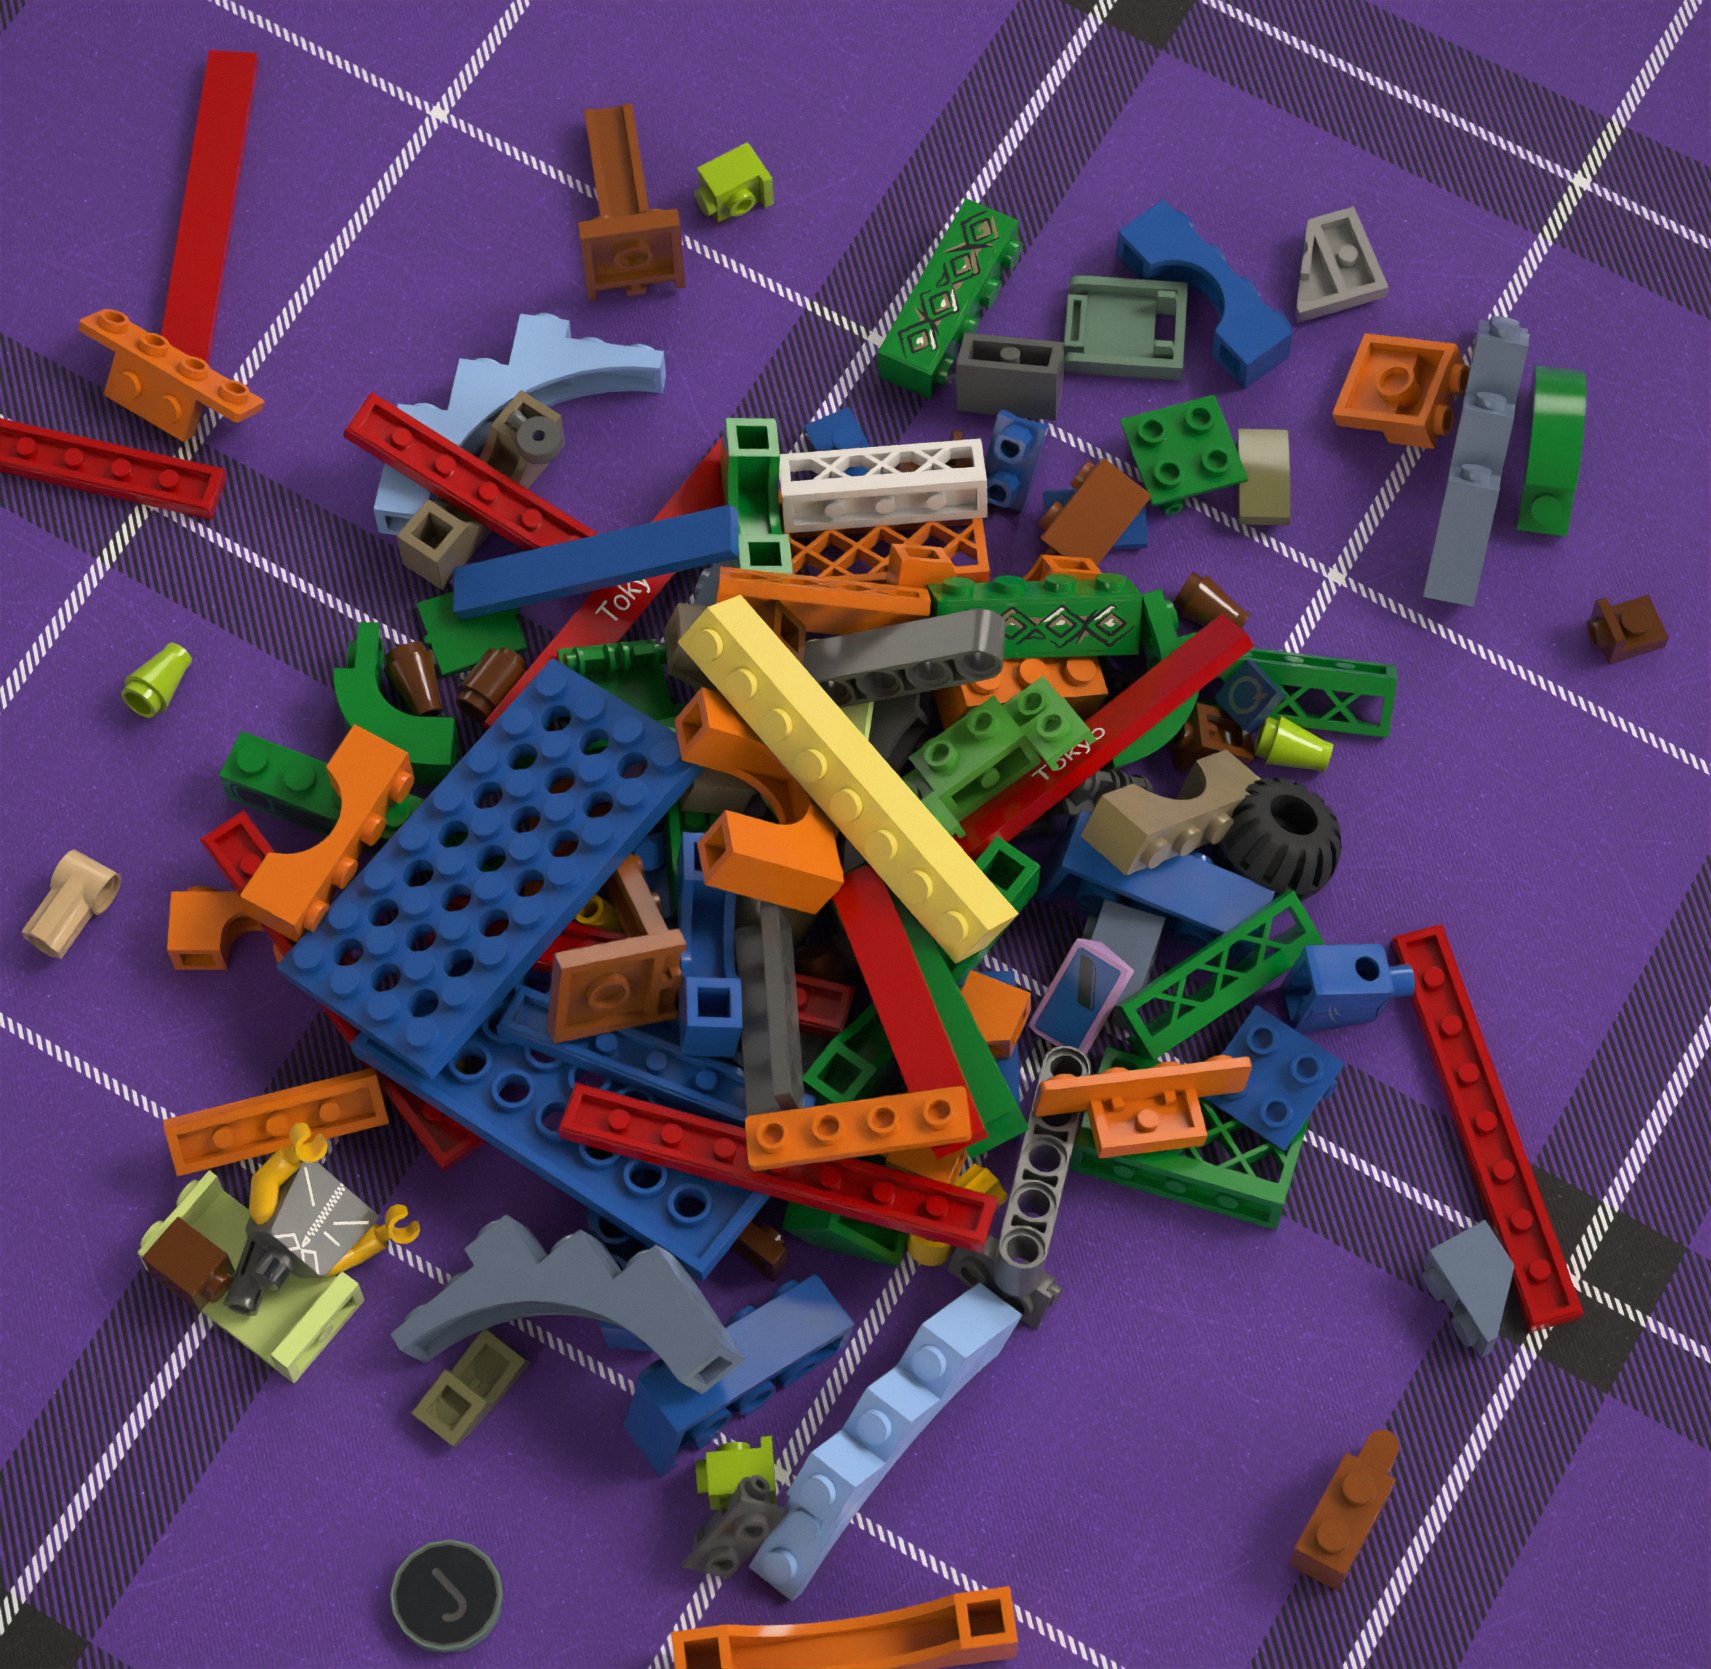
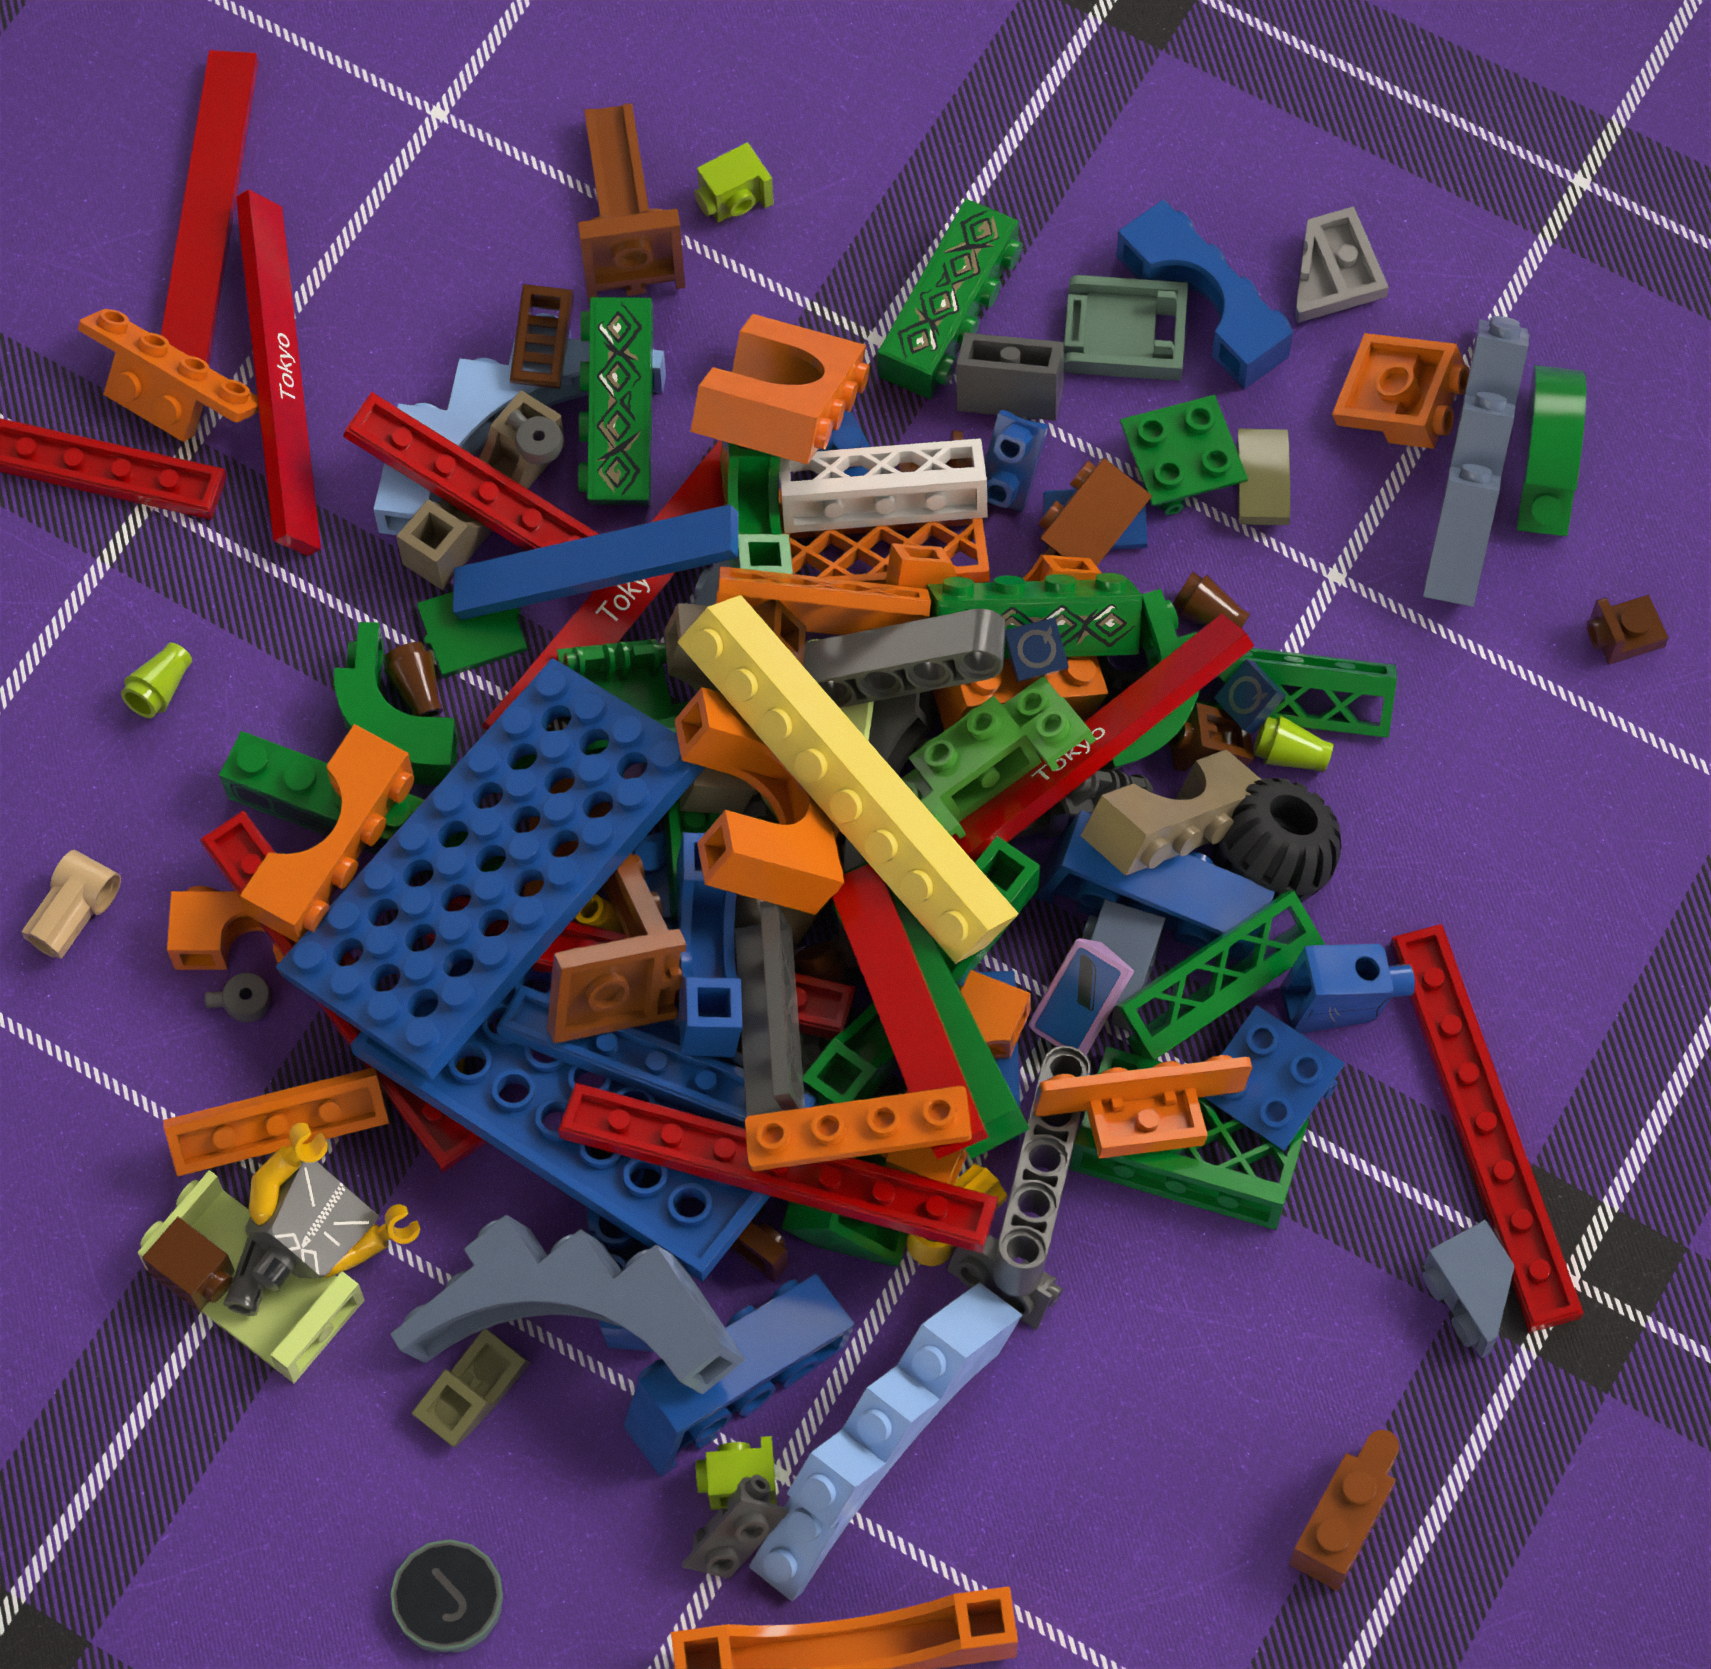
(233, 993): none -> dark grey piece
(278, 374): none -> red tile
(489, 682): reddish brown brick -> none
(550, 299): none -> reddish brown slope
(619, 401): none -> green brick
(782, 390): none -> orange arch
(1035, 650): none -> dark blue tile

